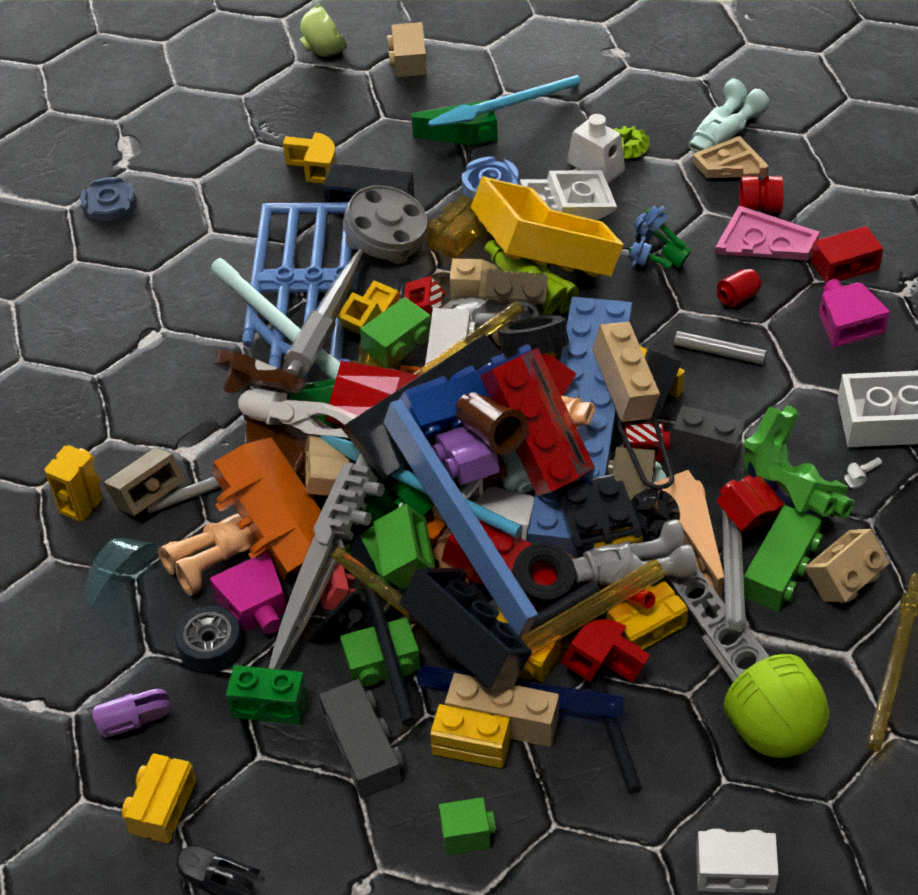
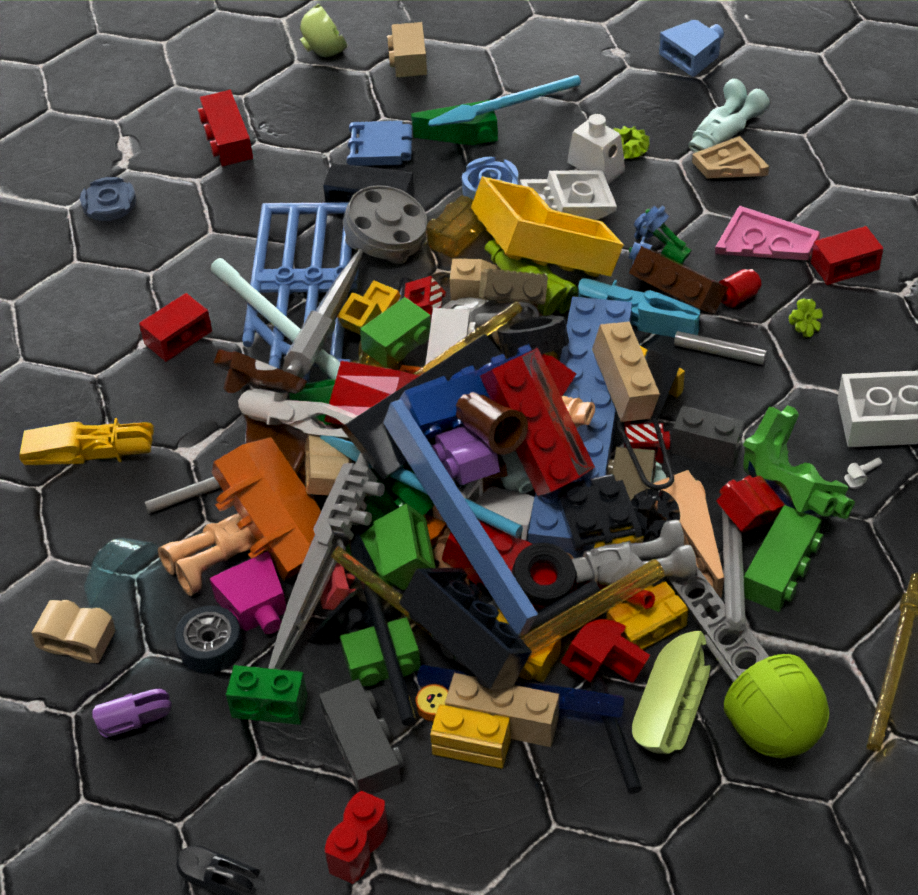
(74, 482): yellow brick -> none
(74, 631): none -> tan brick
(78, 442): none -> yellow arm
(144, 481): dark tan brick -> none
(159, 798): yellow brick -> none
(175, 327): none -> red brick
(225, 128): none -> red brick
(313, 154): yellow brick -> none
(356, 837): none -> red brick
(379, 143): none -> medium blue plate
(429, 699): none -> light yellow tile
(466, 826): bright green brick -> none
(650, 309): none -> medium azure arm
(672, 695): none -> yellowish green brick
(678, 280): none -> reddish brown brick
(691, 45): none -> light blue torso
(736, 861): white brick -> none
(762, 194): red wheel -> none
(806, 317): none -> lime plant
(847, 566): tan brick -> none
(851, 313): dark pink torso -> none

